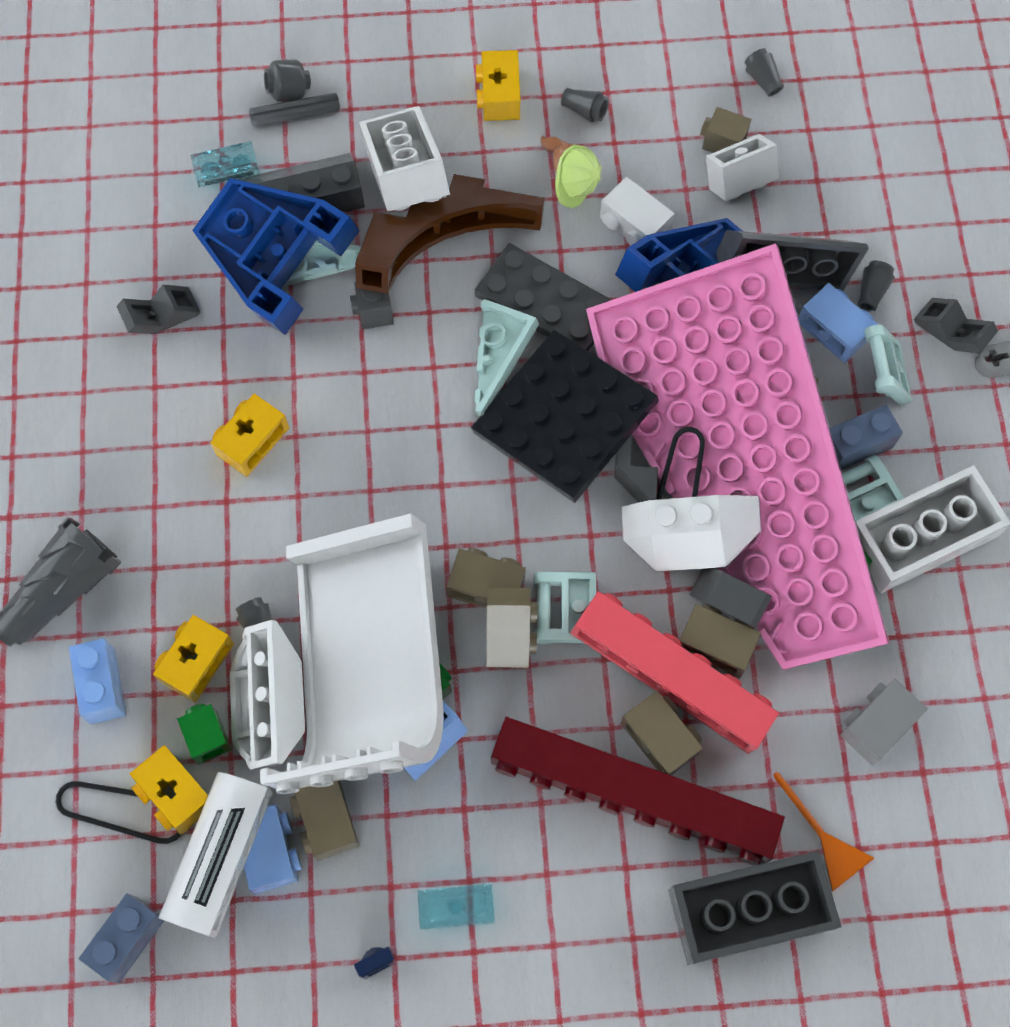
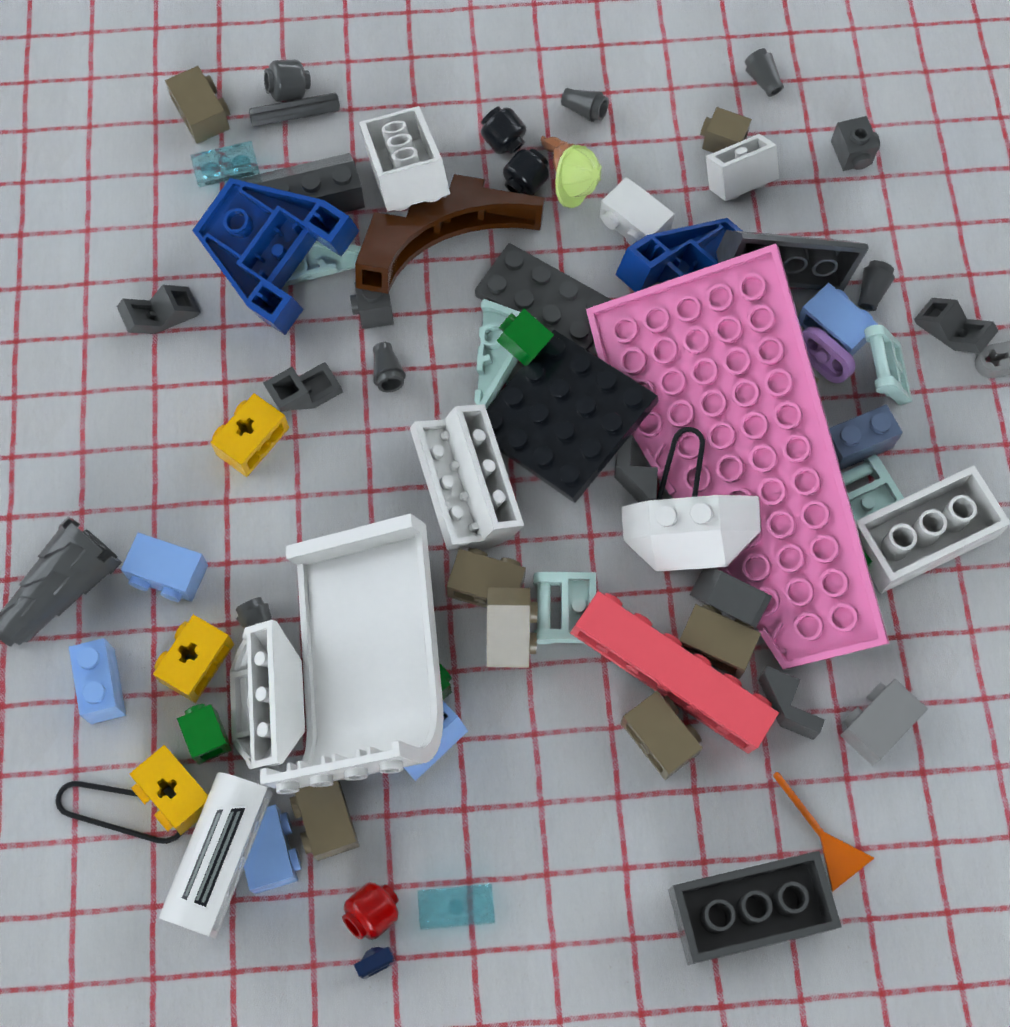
(121, 939): sand blue brick -> none
(164, 568): none -> light blue brick
(197, 104): none -> dark tan brick
(303, 391): none -> dark grey slope
(371, 911): none -> red head
(387, 370): none -> dark grey cone
(467, 479): none -> white brick
(499, 85): yellow brick -> none
(503, 130): none -> black head
(523, 336): none -> green brick
(526, 172): none -> black head
(637, 791): dark red brick -> none
(780, 691): none -> dark grey slope
(827, 355): none -> lavender plate
(855, 143): none -> dark grey brick

